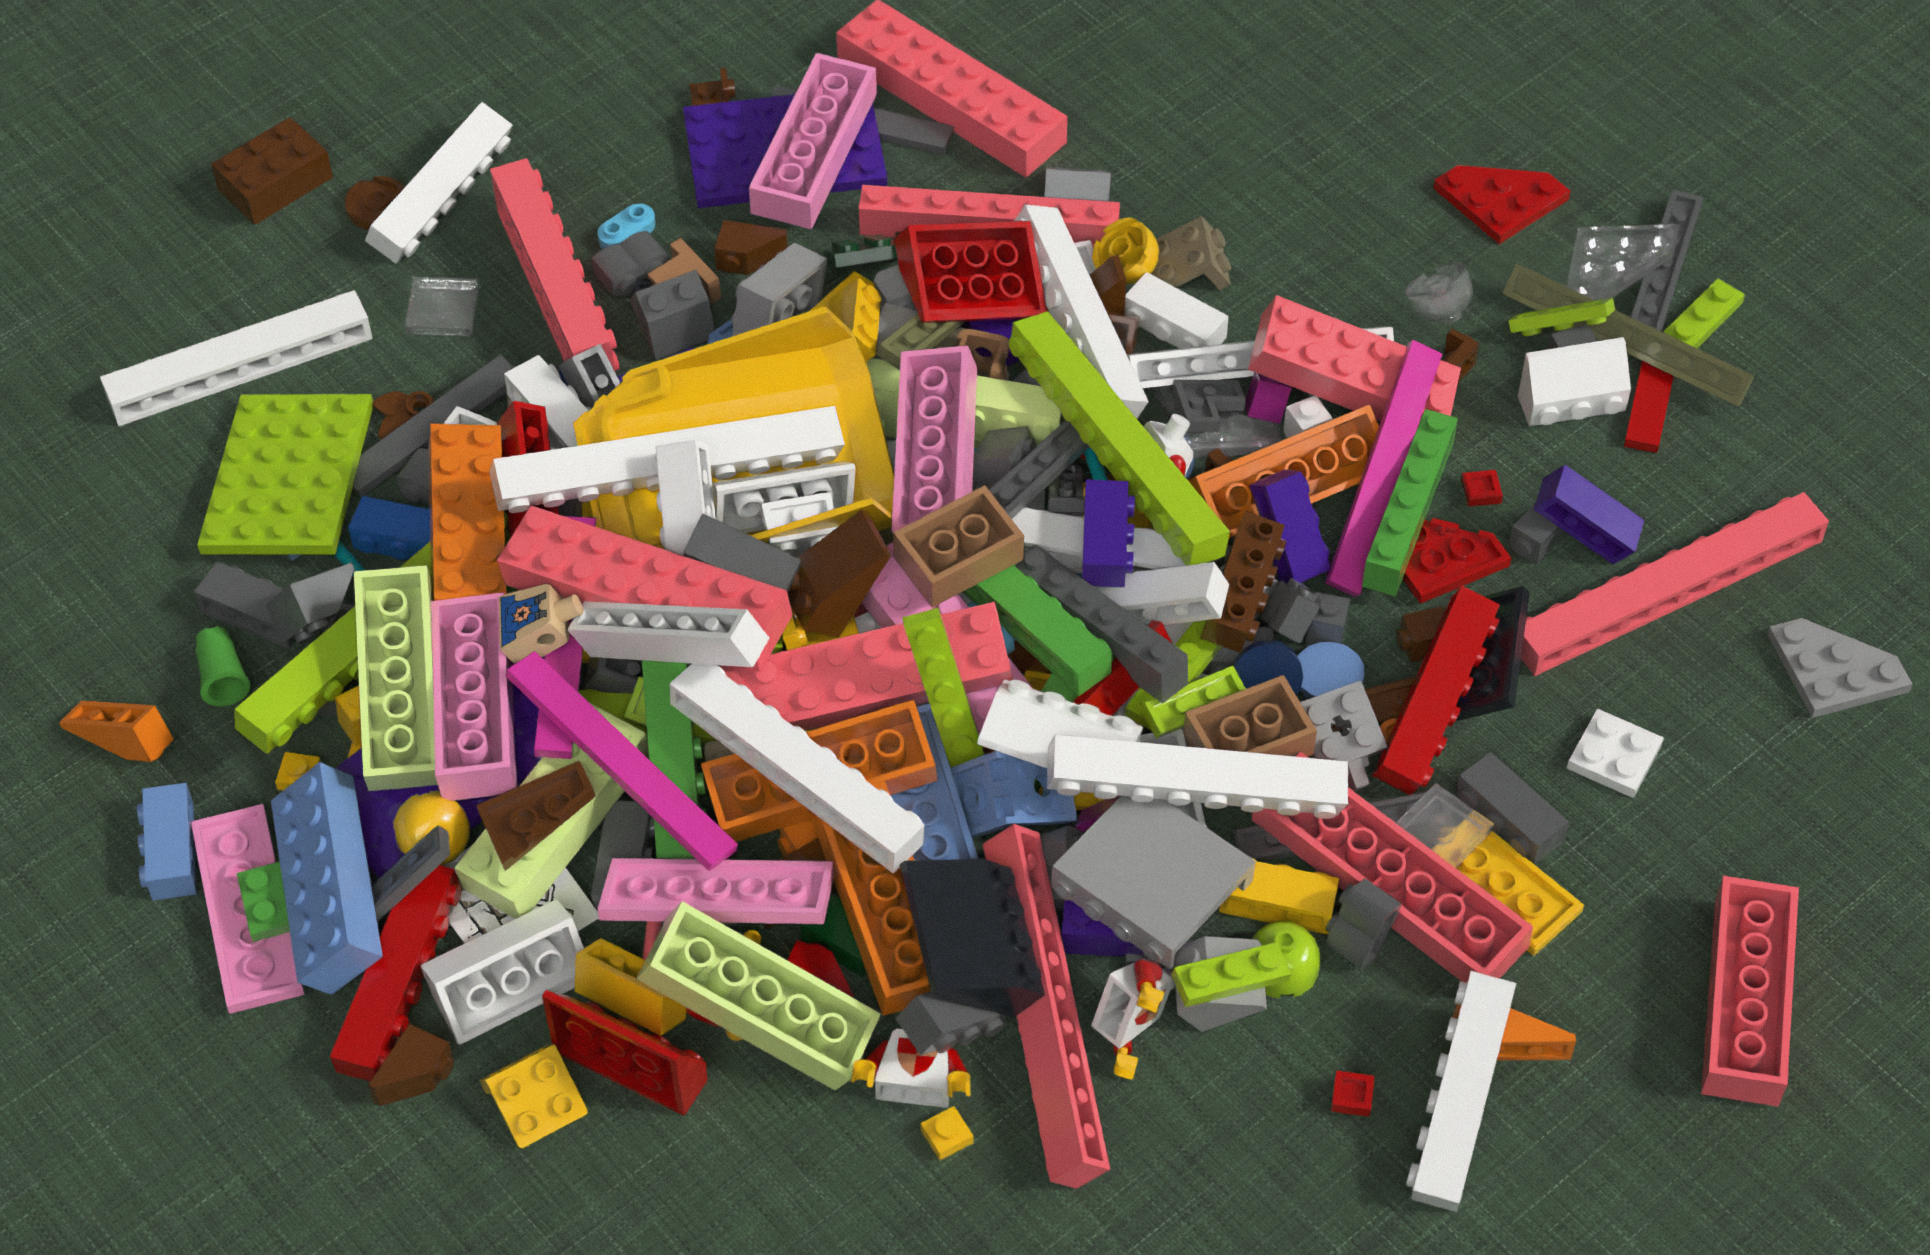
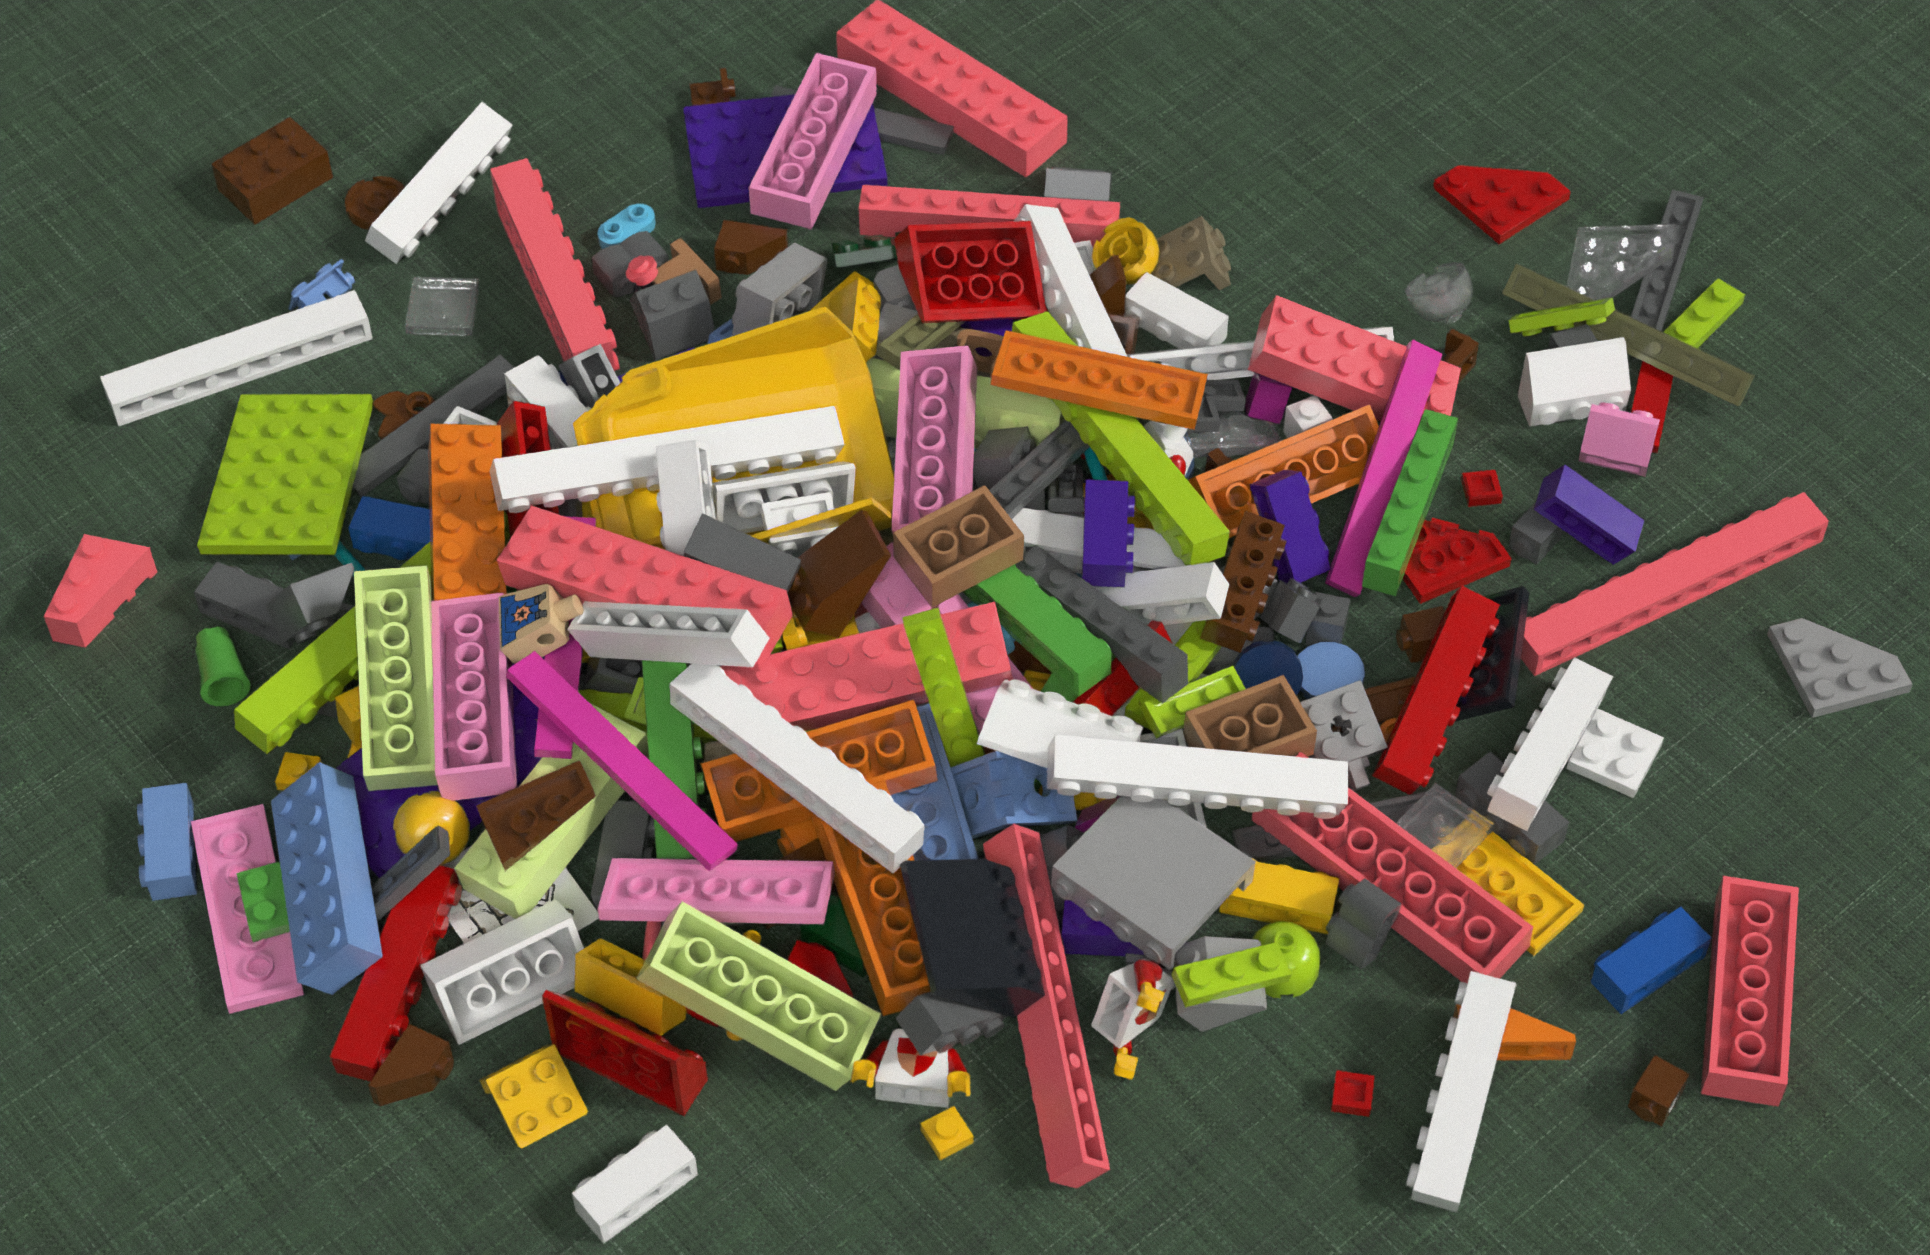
(95, 586): none -> coral wedge
(121, 728): orange slope -> none
(328, 280): none -> medium blue hinge
(634, 1183): none -> white brick
(642, 270): none -> coral plate
(1099, 379): none -> orange plate
(1549, 744): none -> white brick
(1619, 439): none -> bright pink slope
(1650, 959): none -> blue brick
(1658, 1091): none -> reddish brown brick

